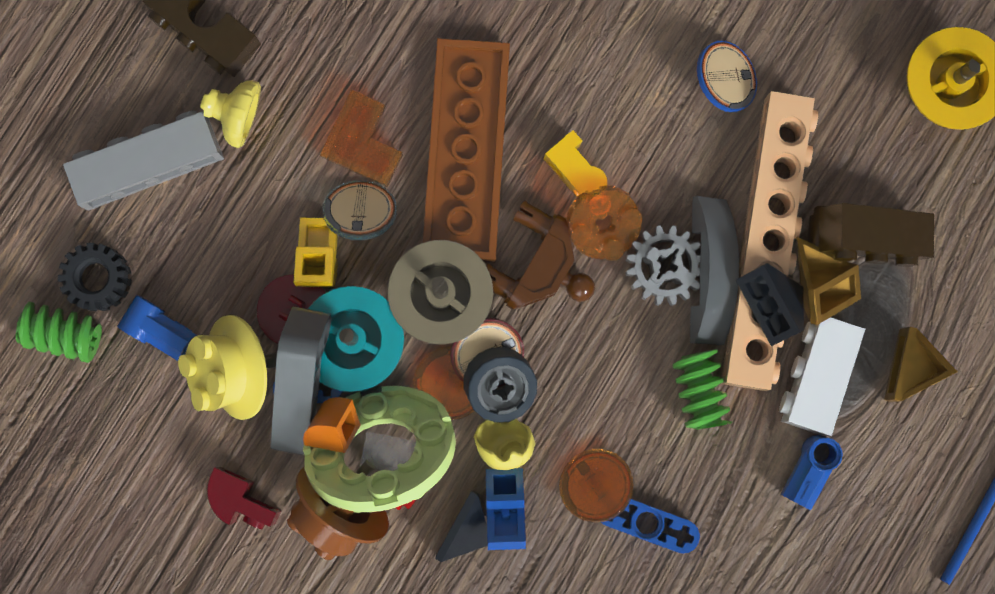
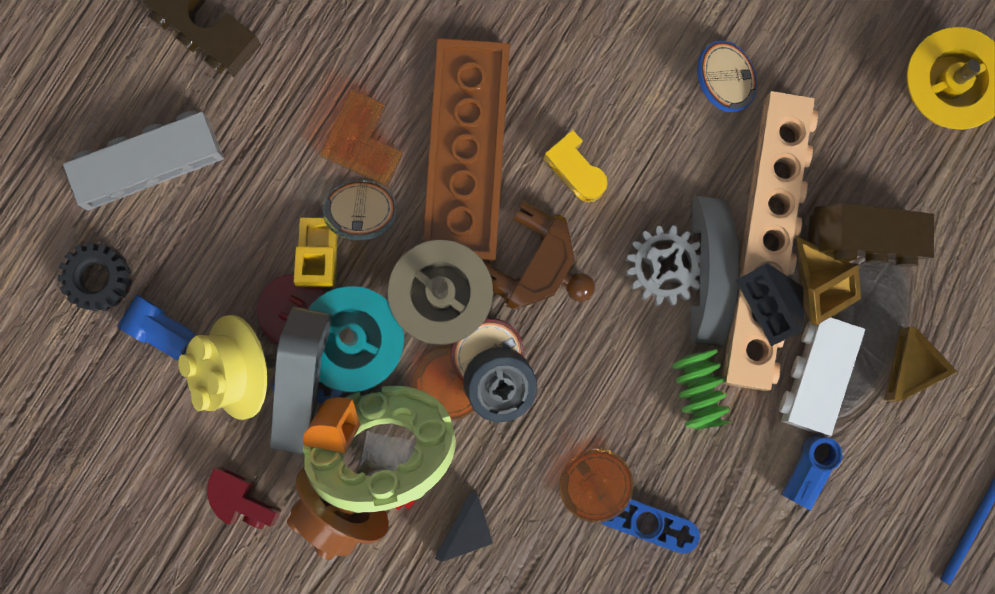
(56, 334): bright green piece -> none
(234, 110): light yellow hair -> none
(504, 444): light yellow hair -> none
(505, 509): blue brick -> none
(611, 241): clear orange plate -> none

